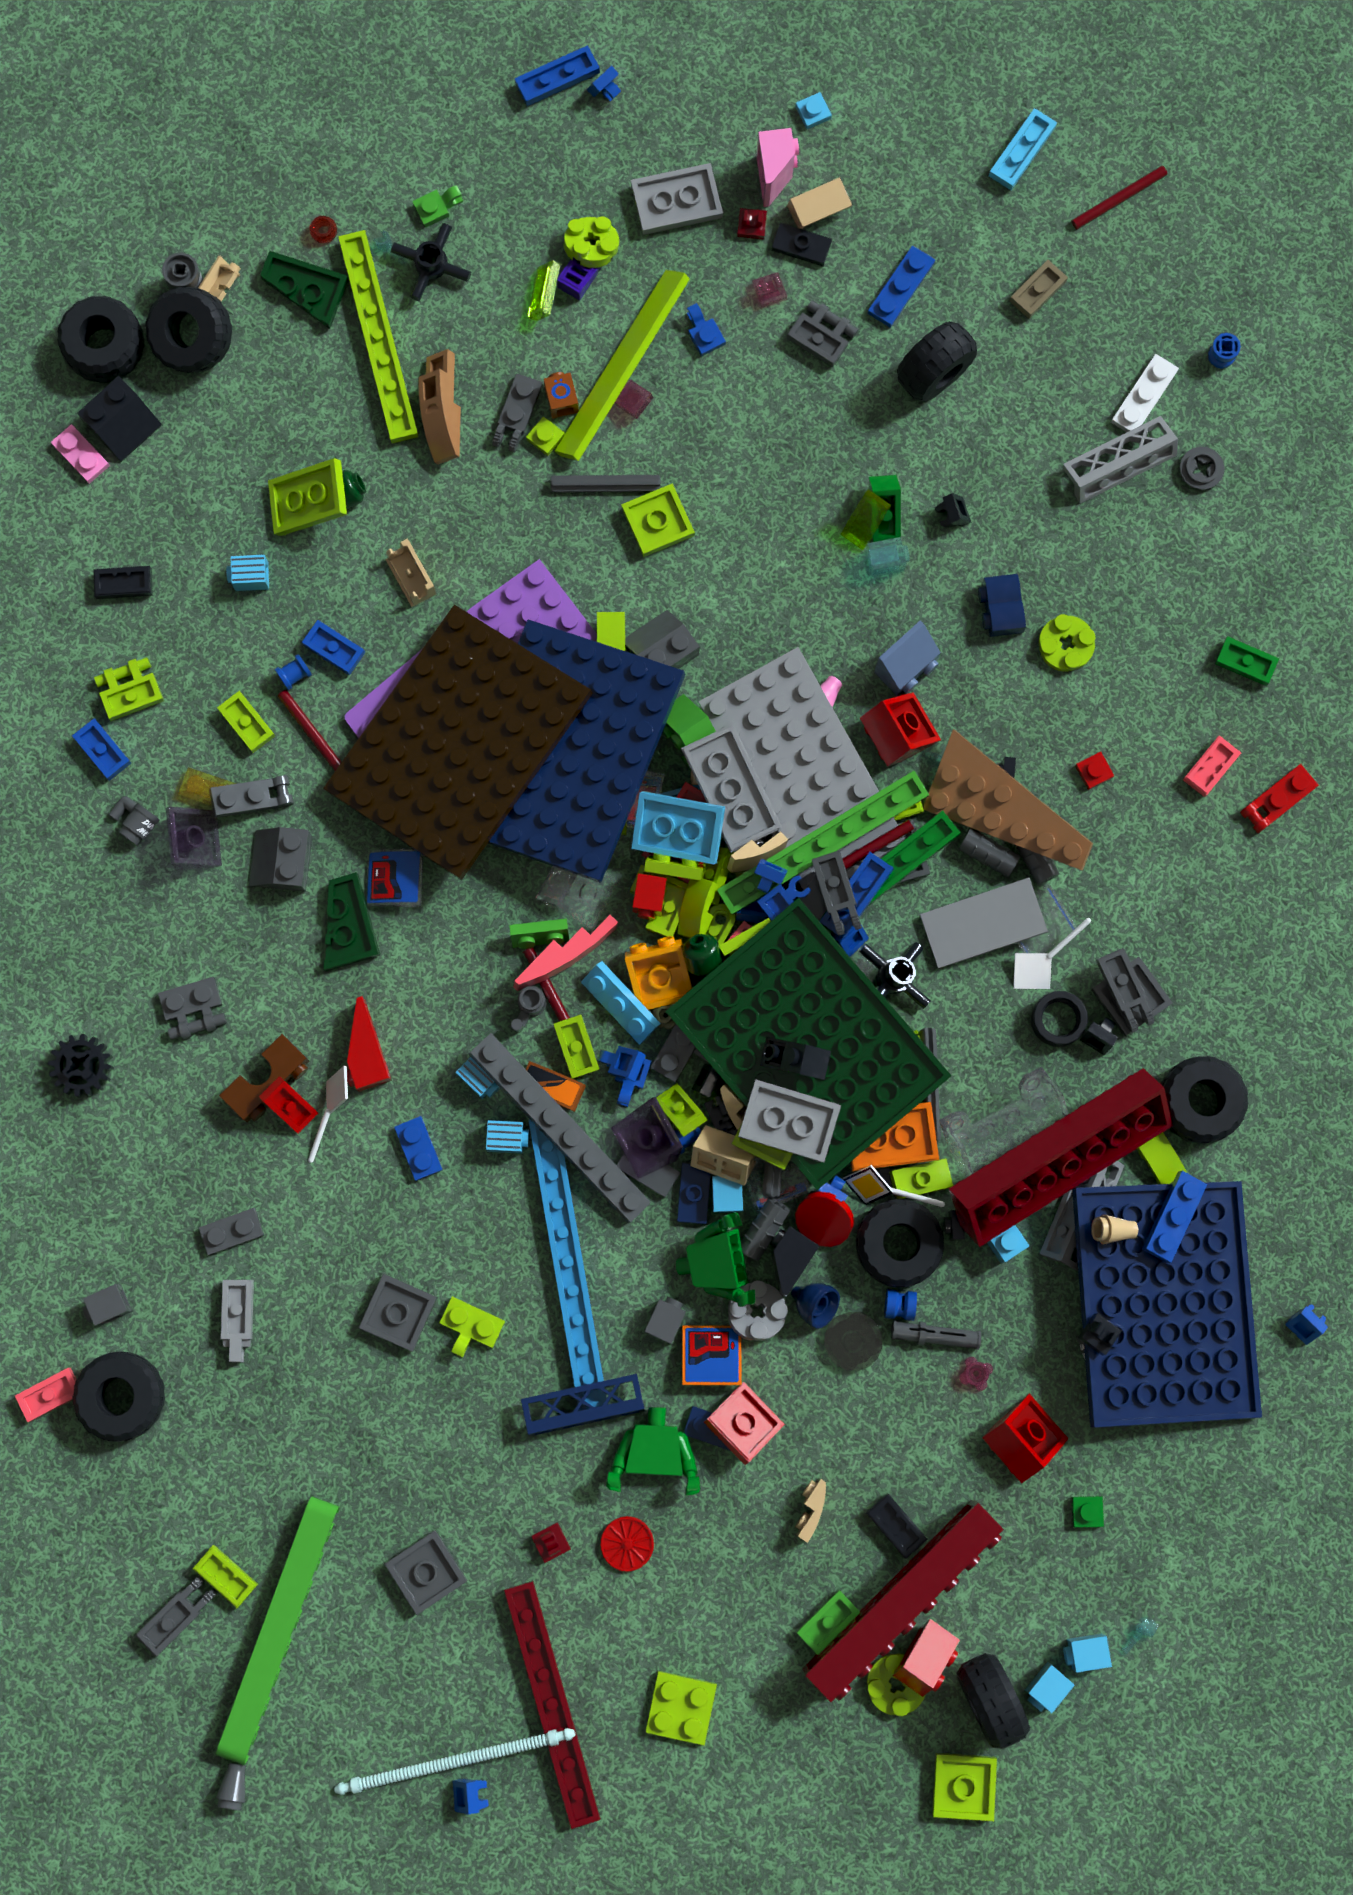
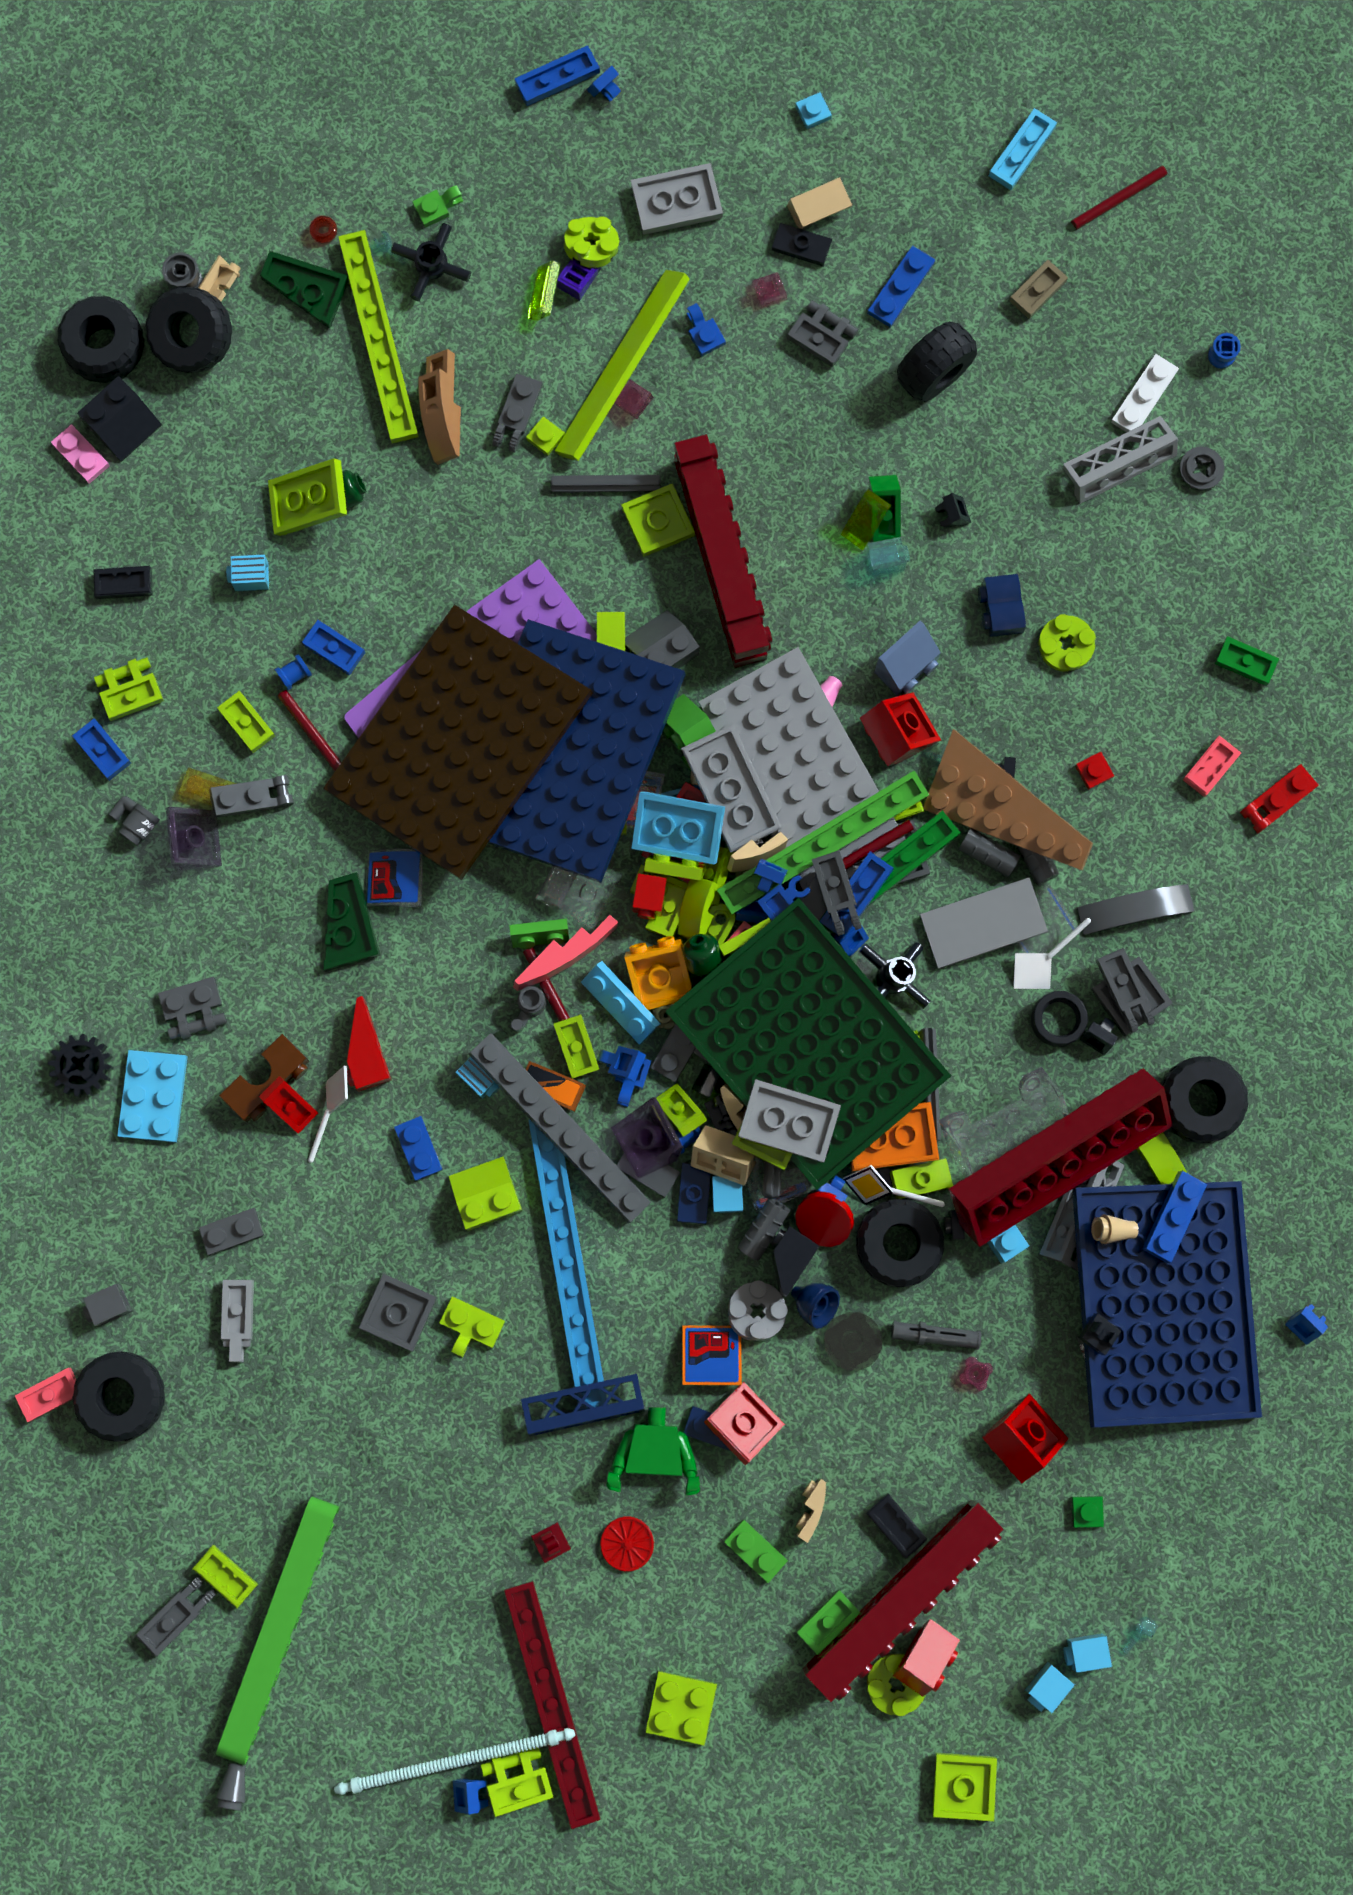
(152, 1096): none -> medium azure plate
(281, 859): dark grey slope -> none
(410, 573): tan hinge -> none
(426, 1572): dark grey plate -> none
(485, 1193): none -> lime slope
(506, 1137): medium azure brick -> none
(520, 1790): none -> lime plate
(561, 394): dark orange brick -> none
(666, 1319): dark grey brick -> none
(718, 1261): green torso -> none
(721, 551): none -> dark red brick
(752, 223): dark red tile -> none
(755, 1551): none -> bright green plate
(775, 161): bright pink slope -> none
(795, 1058): black slope -> none
(893, 1304): blue wheel -> none
(993, 1701): black tyre -> none
(1136, 908): none -> dark grey slope

